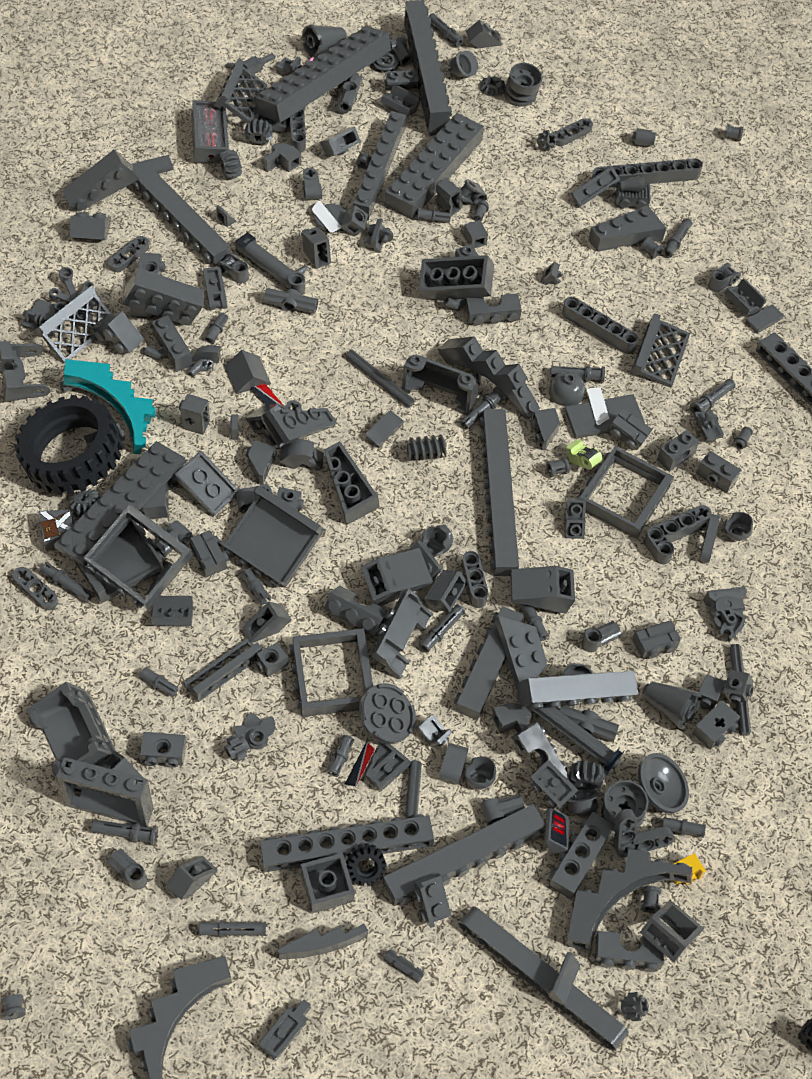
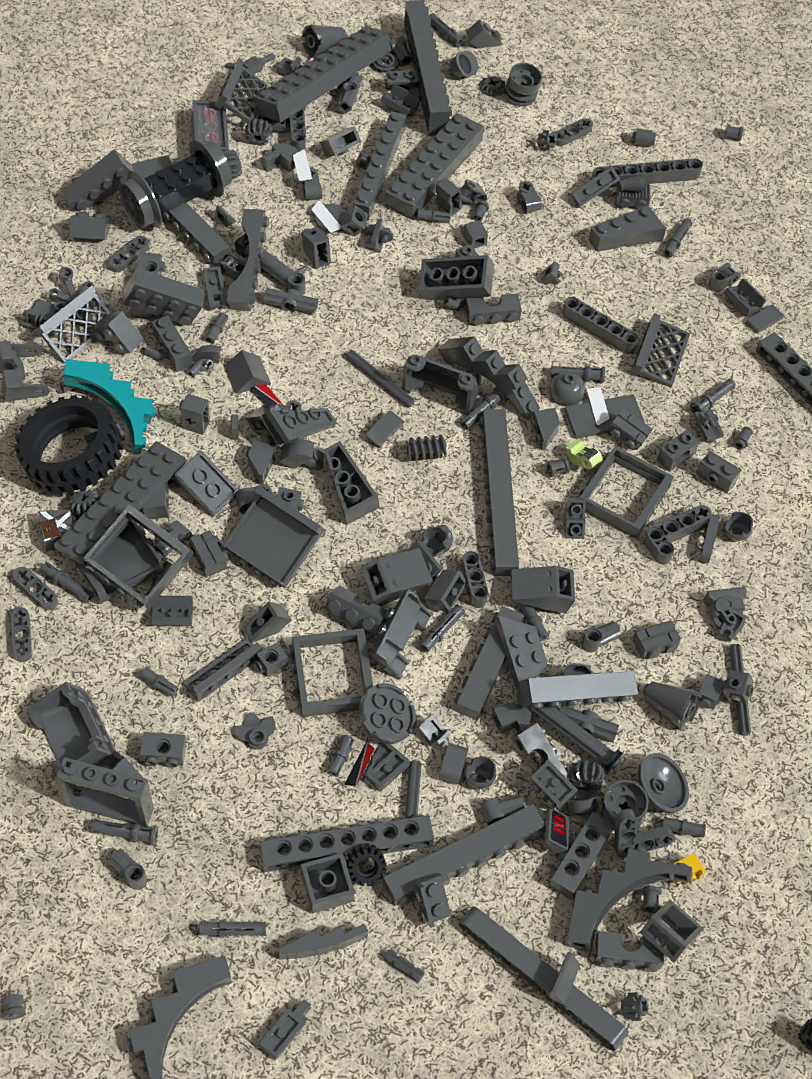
(27, 641): none -> dark grey beam
(152, 196): none -> brick
(191, 877): dark grey slope -> none
(236, 747): dark grey gear -> none
(241, 291): none -> dark grey arch
(255, 586): dark grey pin -> none
(302, 166): none -> white sticker
(528, 197): none -> dark grey piece
(651, 247): dark grey bush -> none
(707, 728): dark grey brick -> none

